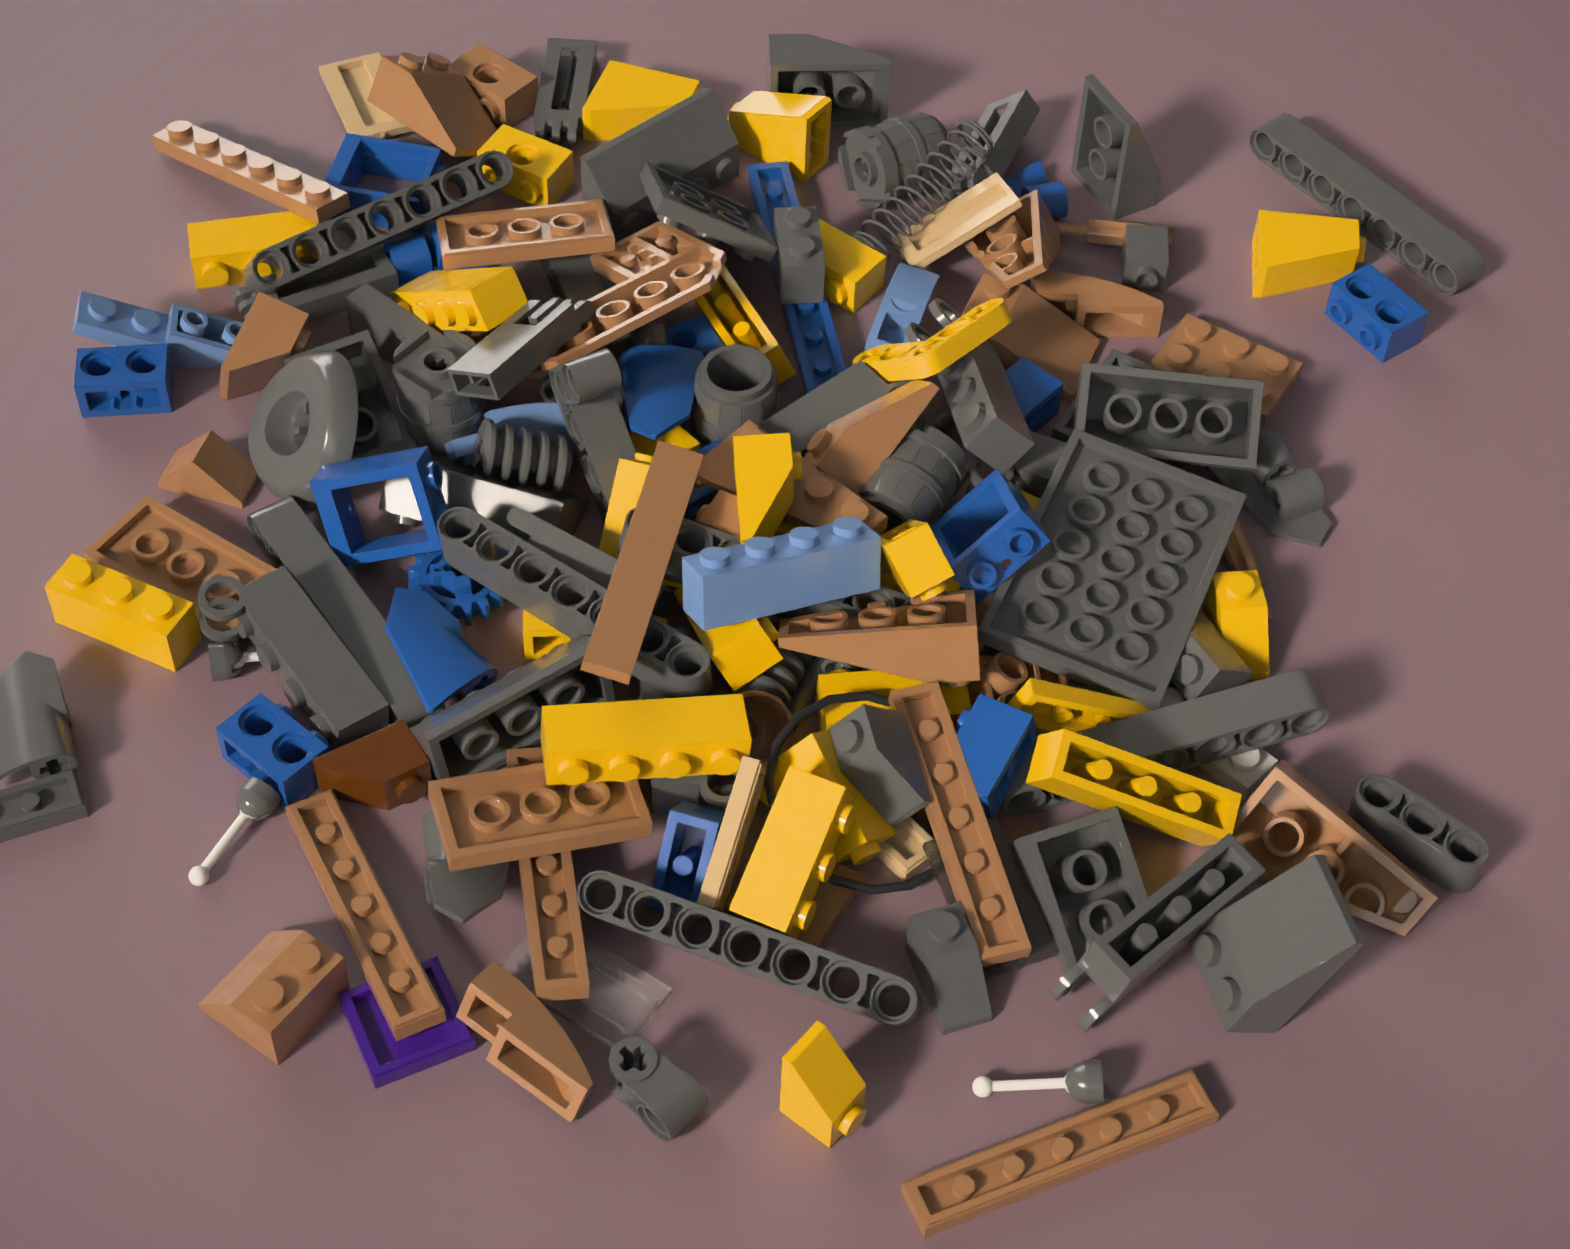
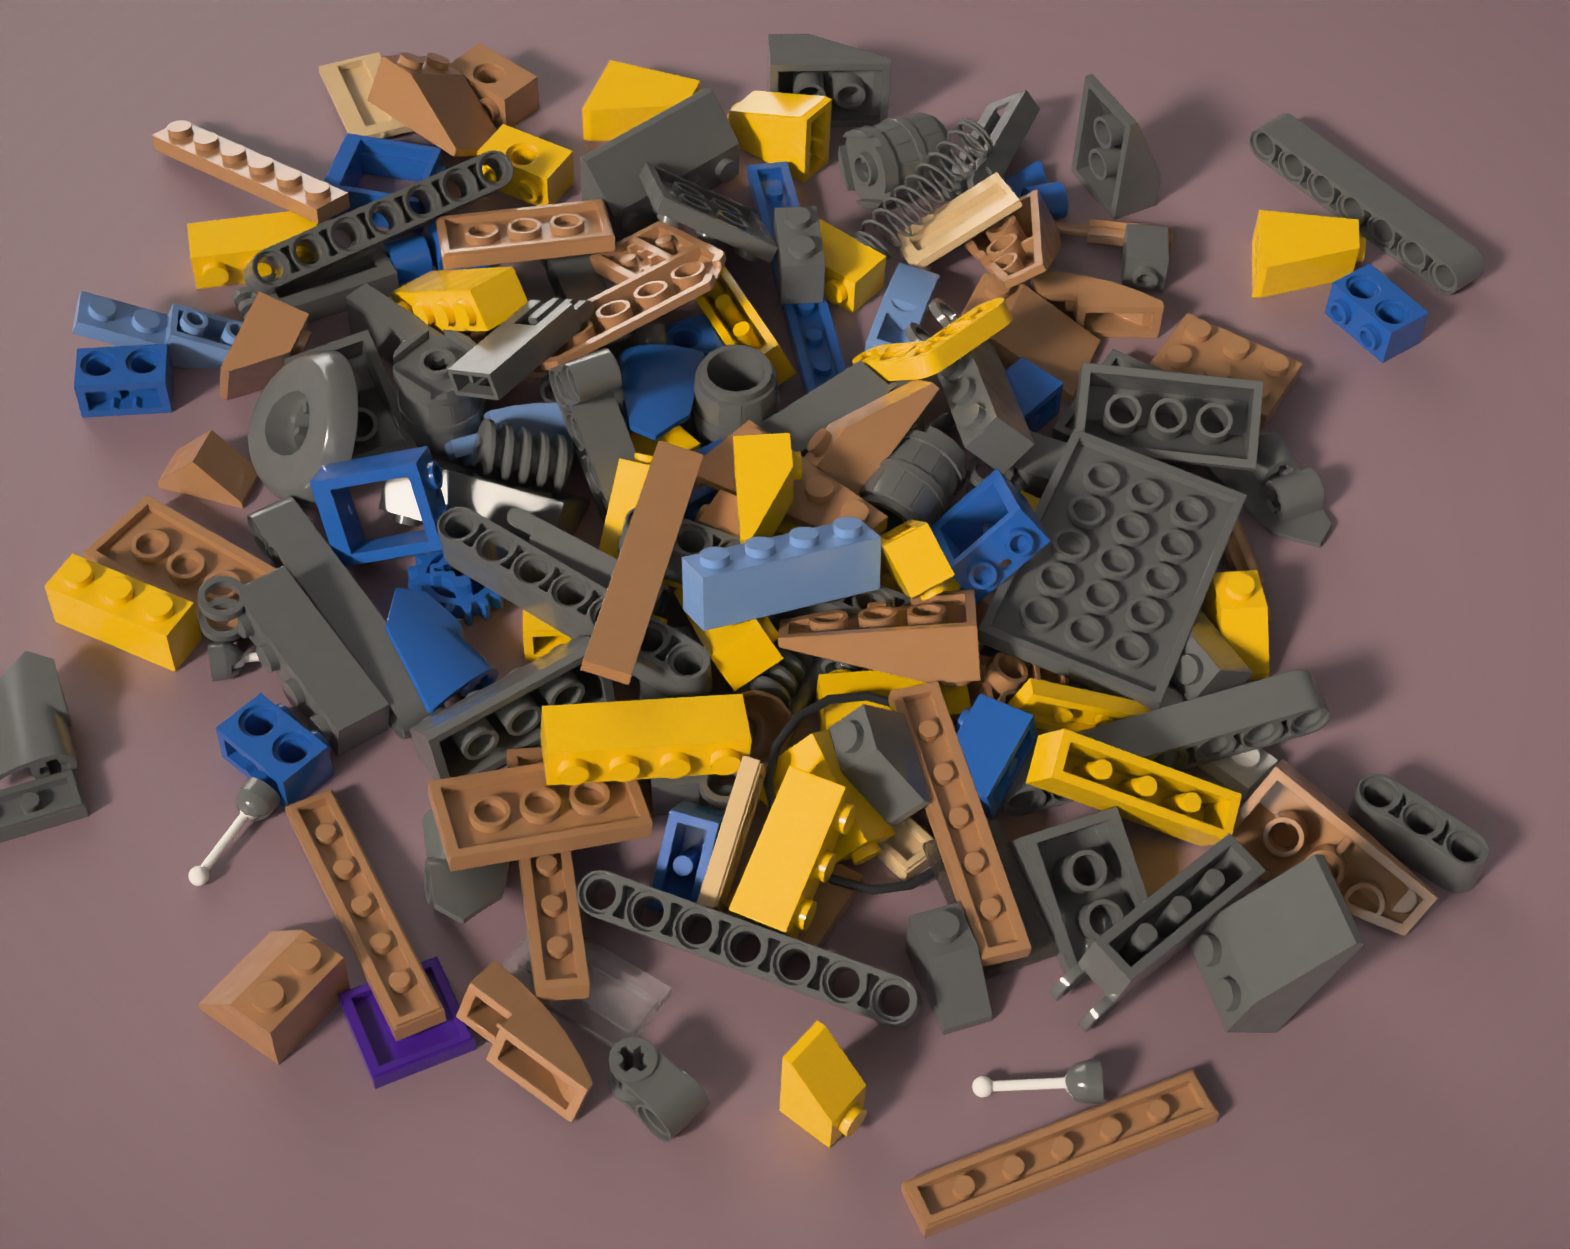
(376, 769): reddish brown slope -> none
(565, 87): dark grey hinge -> none

